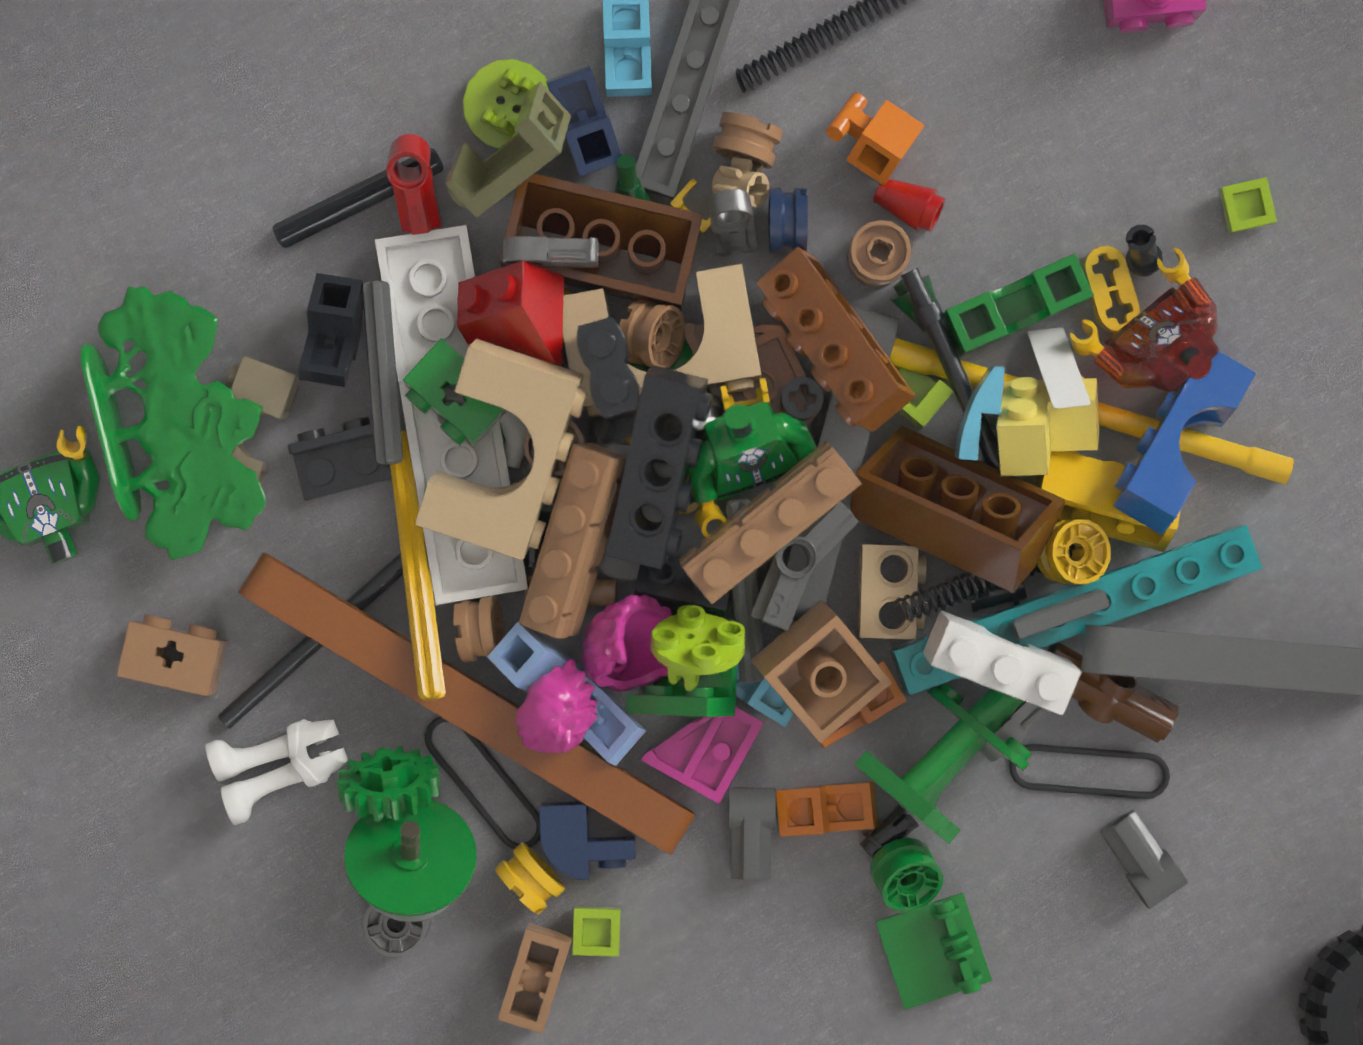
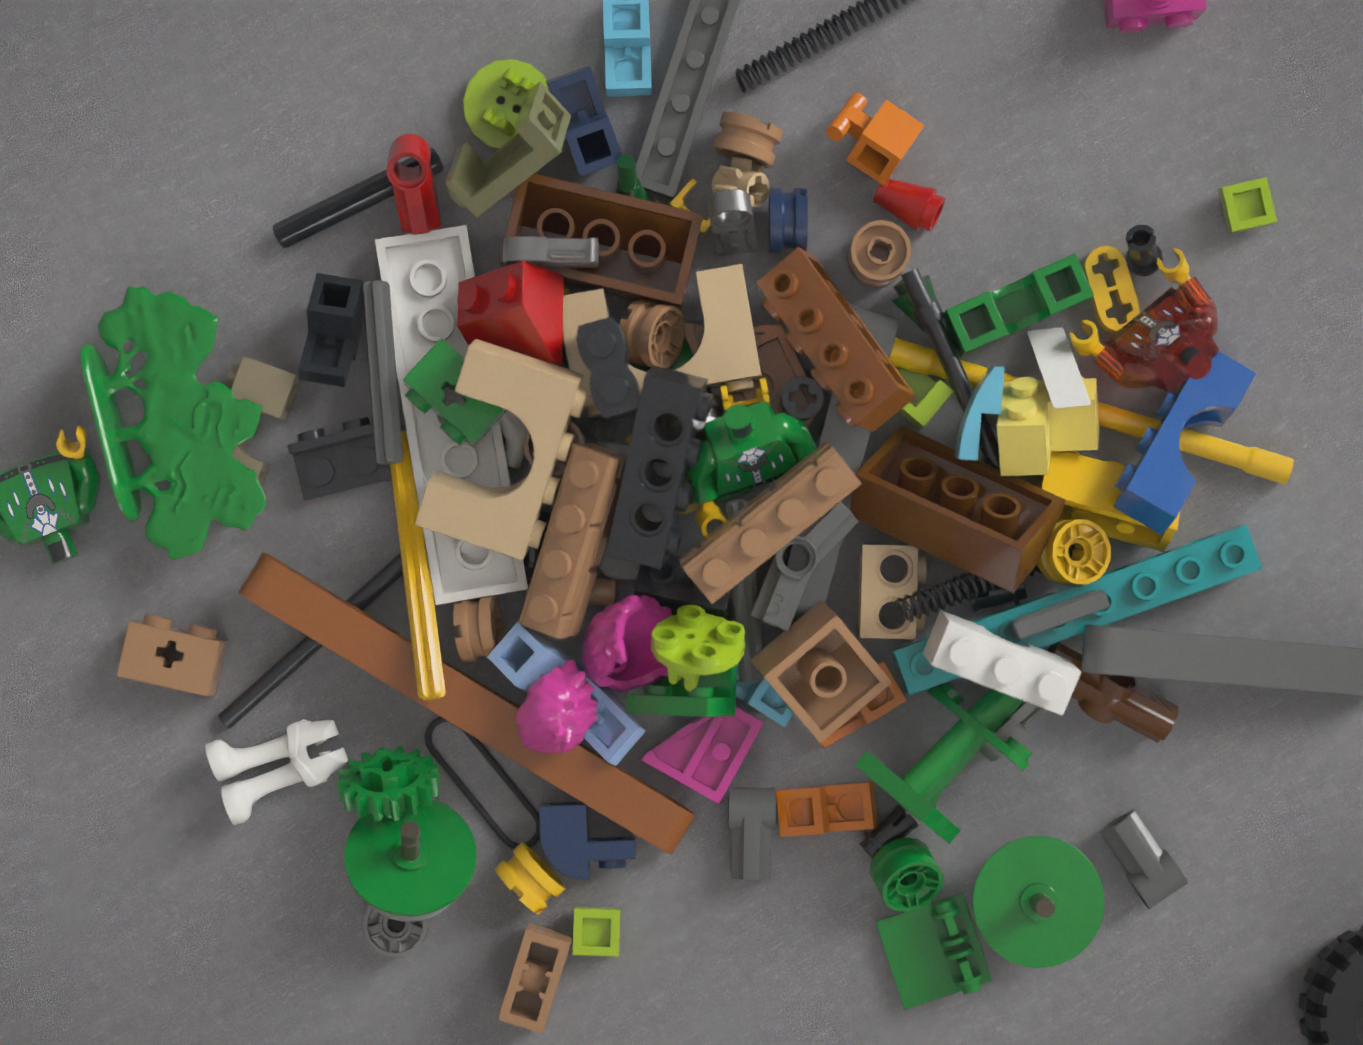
(1038, 901): none -> green piece
(1093, 791): black piece -> none

